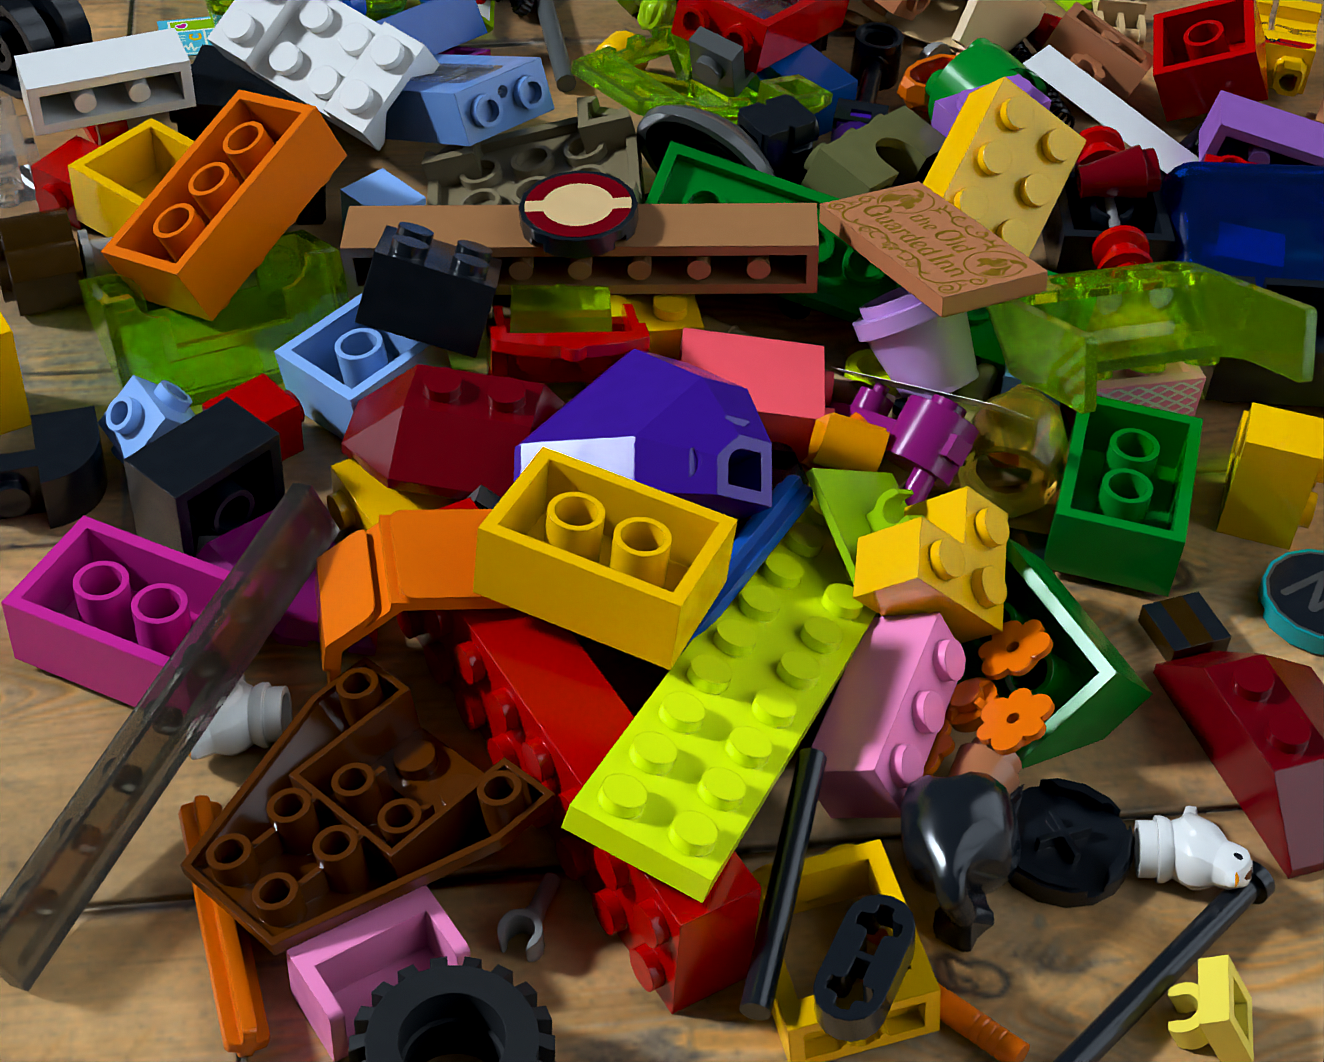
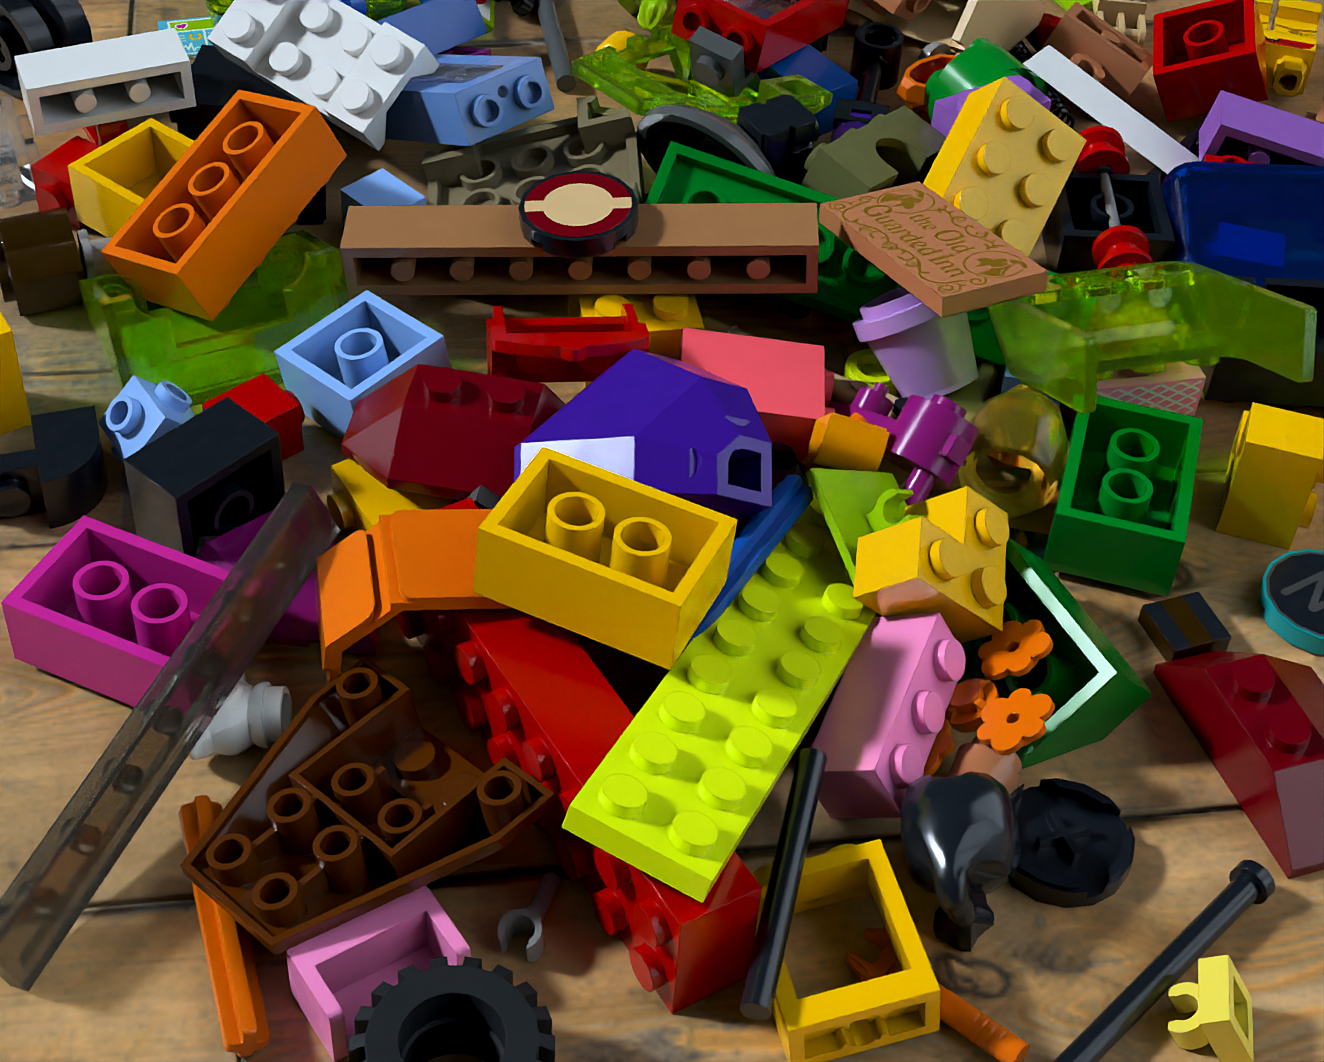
(430, 288): black brick -> none
(560, 309): clear neon green piece -> none
(880, 972): black beam -> none
(960, 399): white sticker -> none
(1120, 175): dark red cone -> none
(1190, 853): white animal -> none

